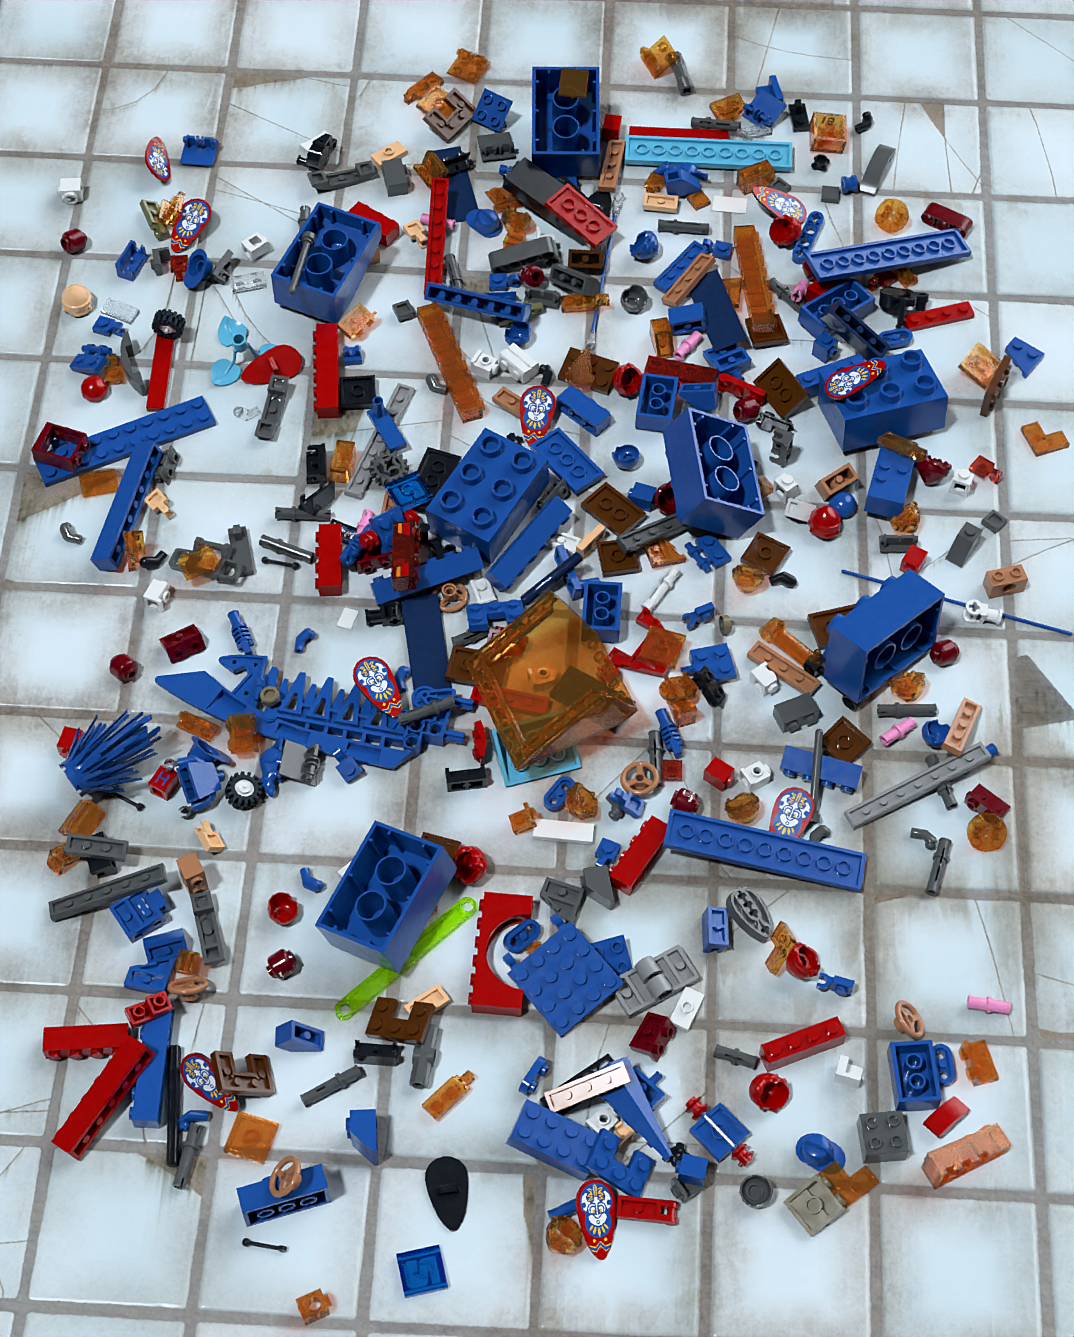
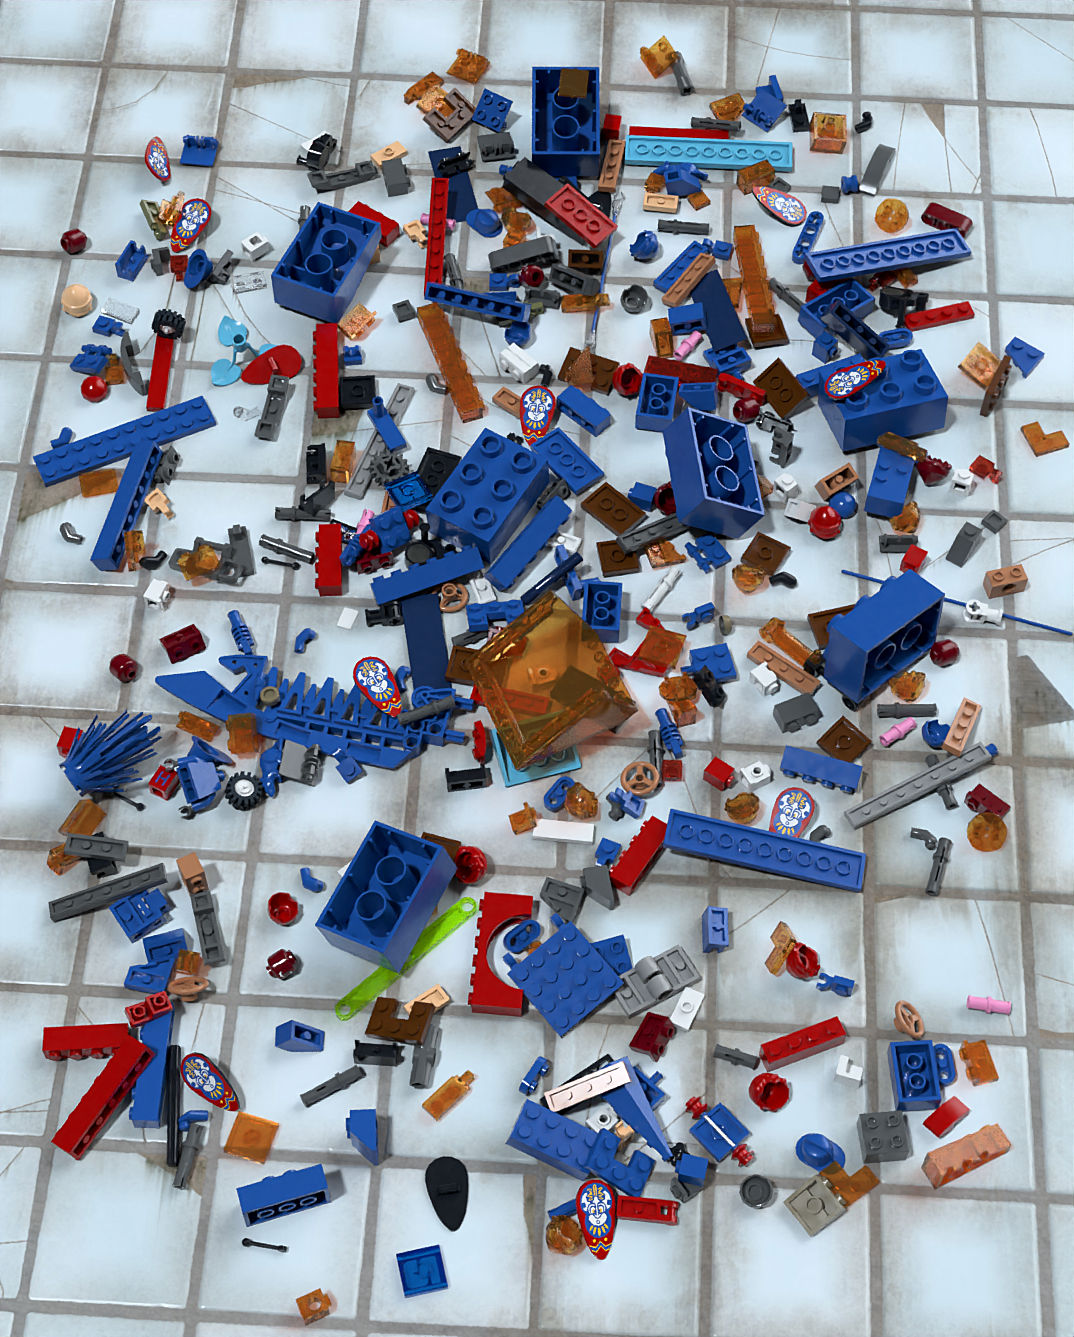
(66, 434): dark red window -> none
(70, 190): white brick -> none
(210, 840): light nougat plate -> none
(251, 1083): reddish brown plate -> none
(289, 1179): nougat piece -> none
(308, 240): dark grey piece -> none
(405, 555): clear red brick -> none
(430, 168): clear orange bracket -> none
(484, 365): white brick -> none
(589, 540): light nougat plate -> none
(626, 456): blue hair -> none
(685, 801): dark red head -> none
(729, 204): white sticker -> none
(741, 915): dark grey piece -> none
(754, 132): clear plate -> none
(785, 230): red hair -> none
(800, 290): bright pink pin -> none
(816, 773): dark grey piece -> none
(820, 162): black plate -> none

